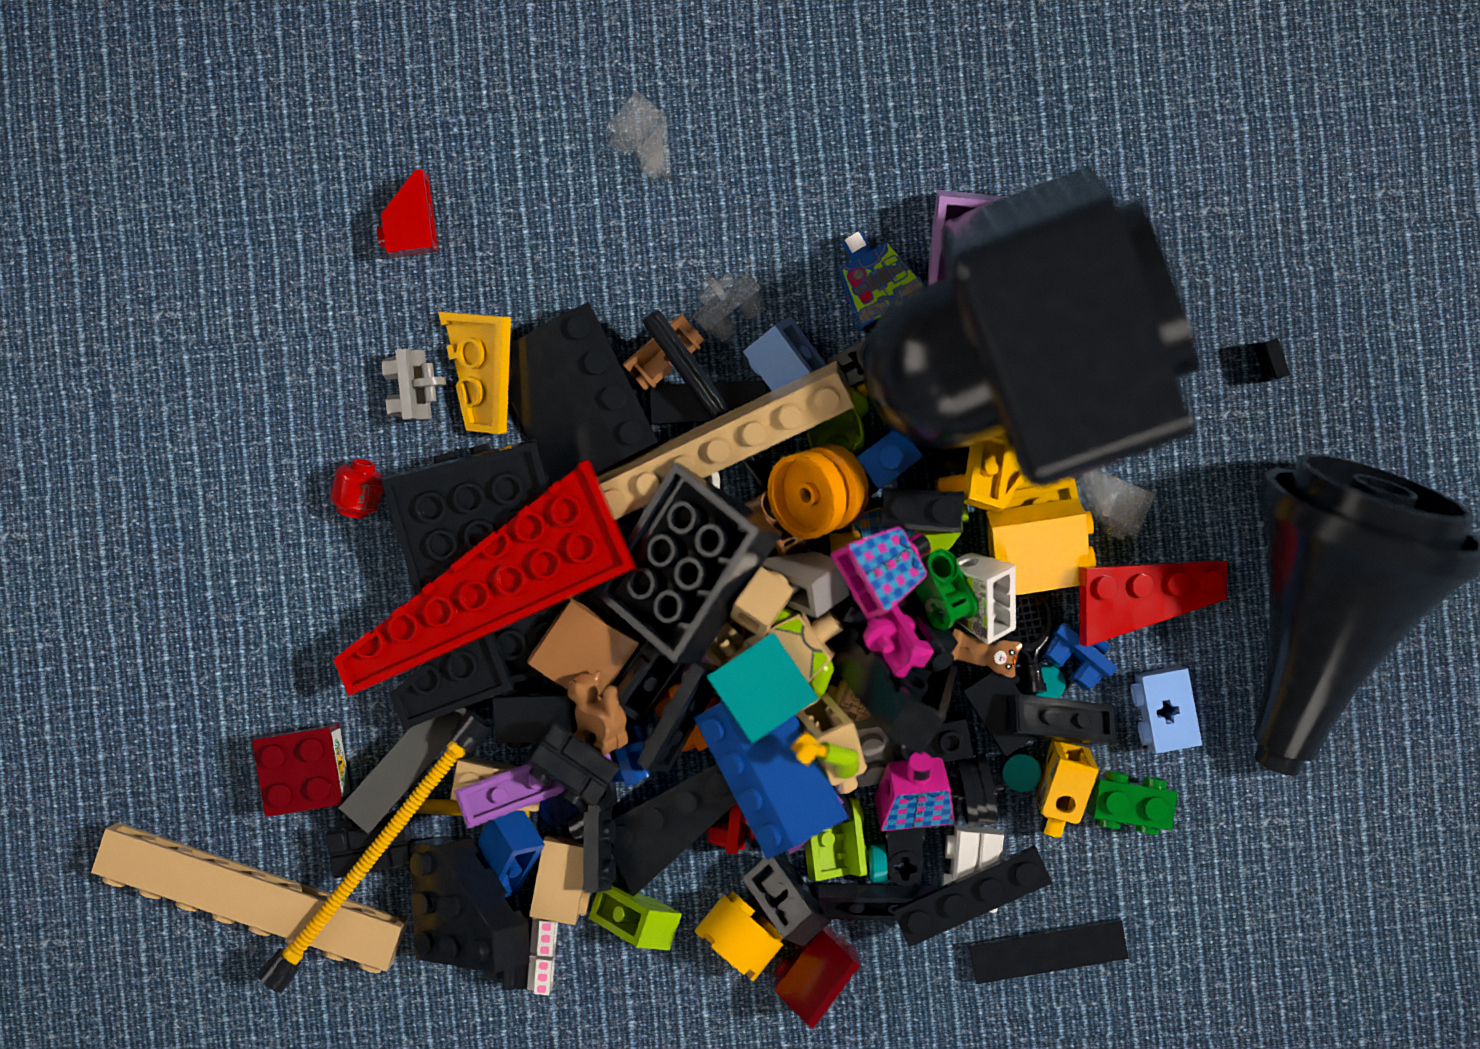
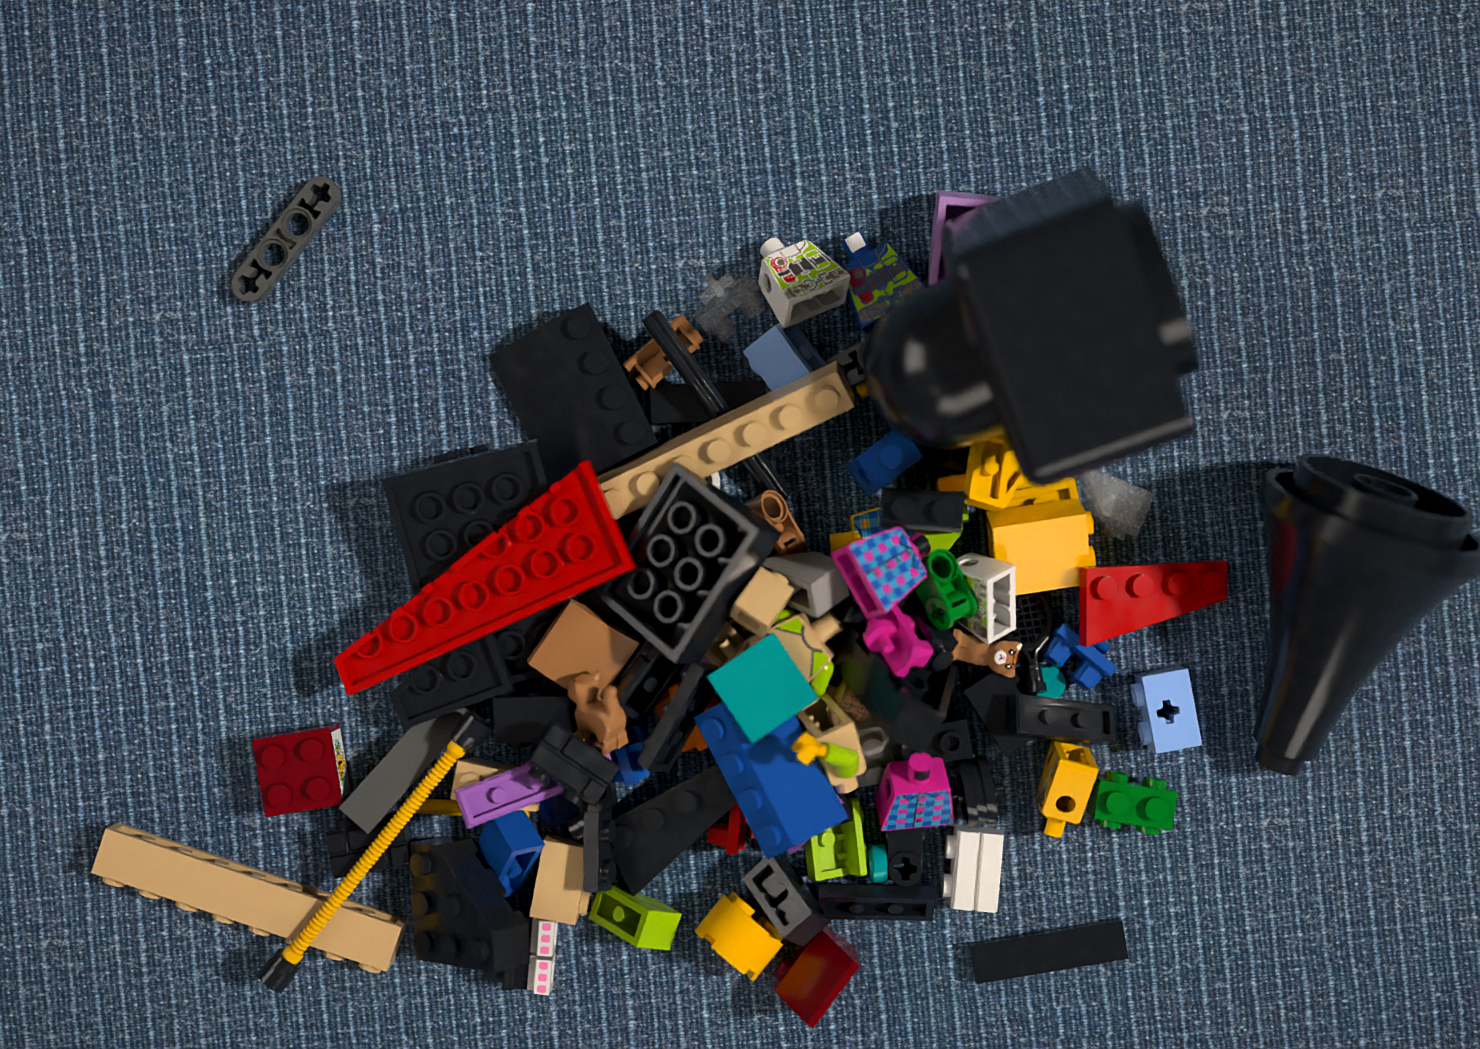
(280, 235): none -> dark grey beam
(357, 489): red head -> none
(409, 219): red slope -> none
(415, 384): light grey hips -> none
(482, 364): yellow wing -> none
(643, 132): clear slope -> none
(800, 281): none -> white torso
(818, 491): light orange wheel -> none
(843, 429): hair -> none
(972, 895): black plate -> none
(1021, 772): teal piece -> none
(1271, 360): black tile -> none

